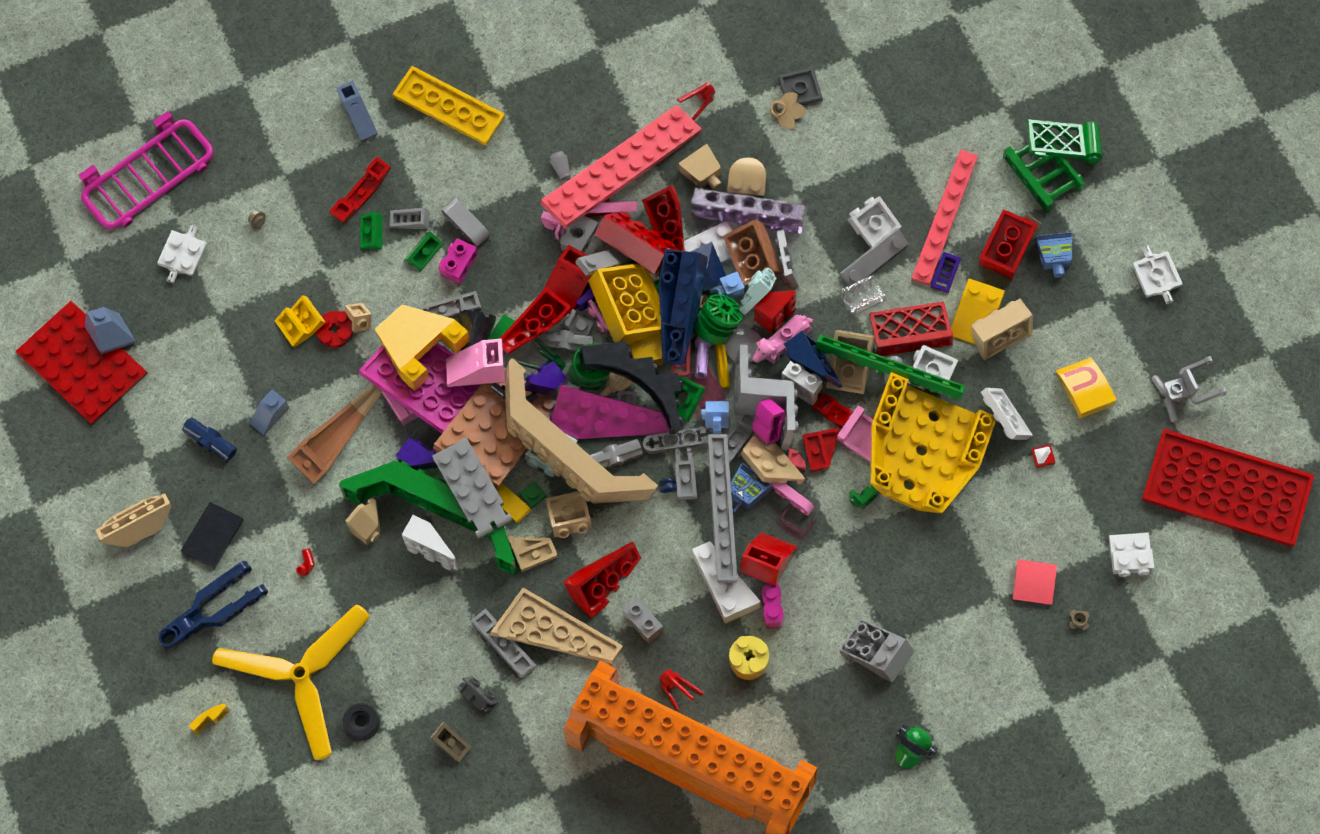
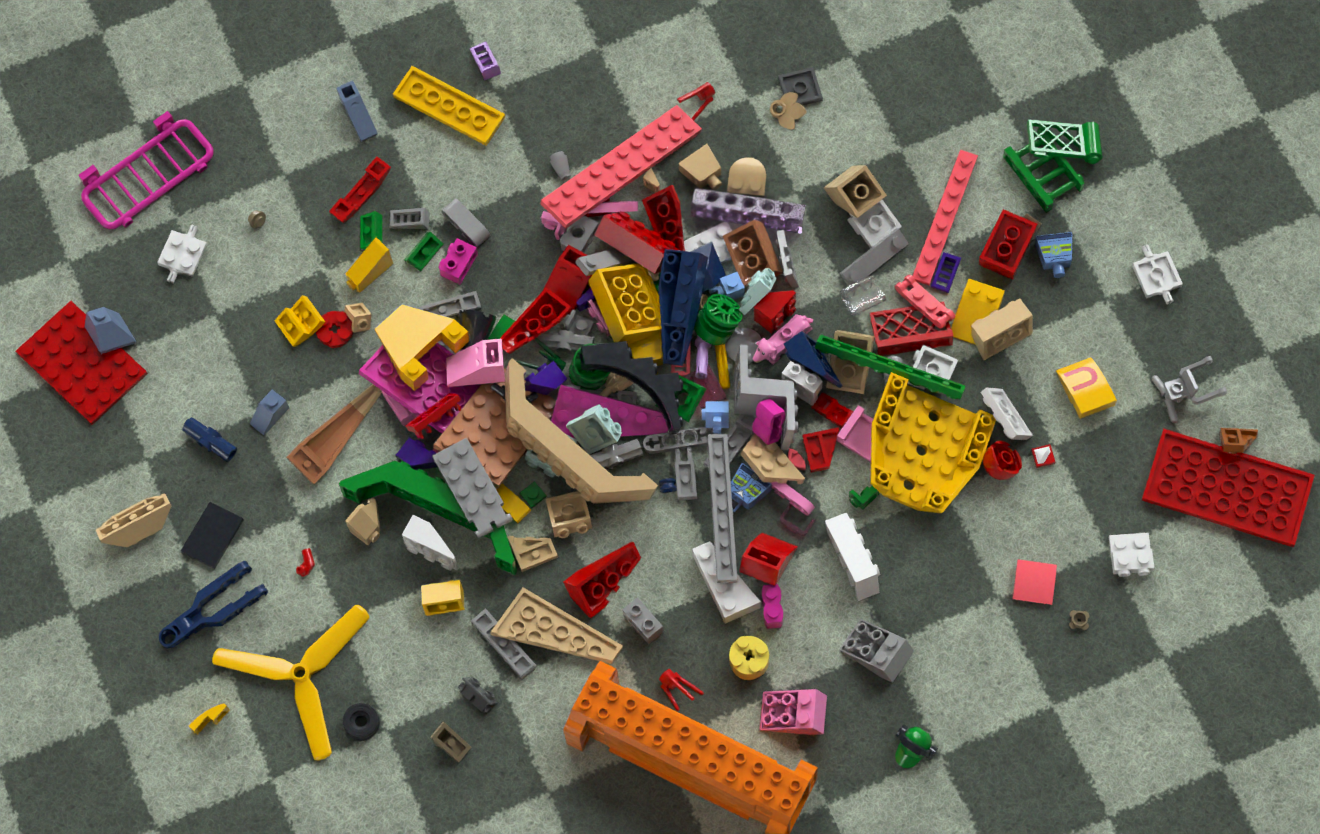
(369, 266): none -> yellow slope
(434, 414): none -> red plate
(442, 597): none -> yellow brick
(489, 70): none -> medium lavender slope
(595, 429): none -> light aqua plate
(650, 181): none -> tan slope
(794, 711): none -> bright pink slope
(853, 555): none -> white wedge
(855, 190): none -> tan slope
(924, 302): none -> coral plate
(1001, 461): none -> red cylinder
(1237, 440): none -> dark orange wing

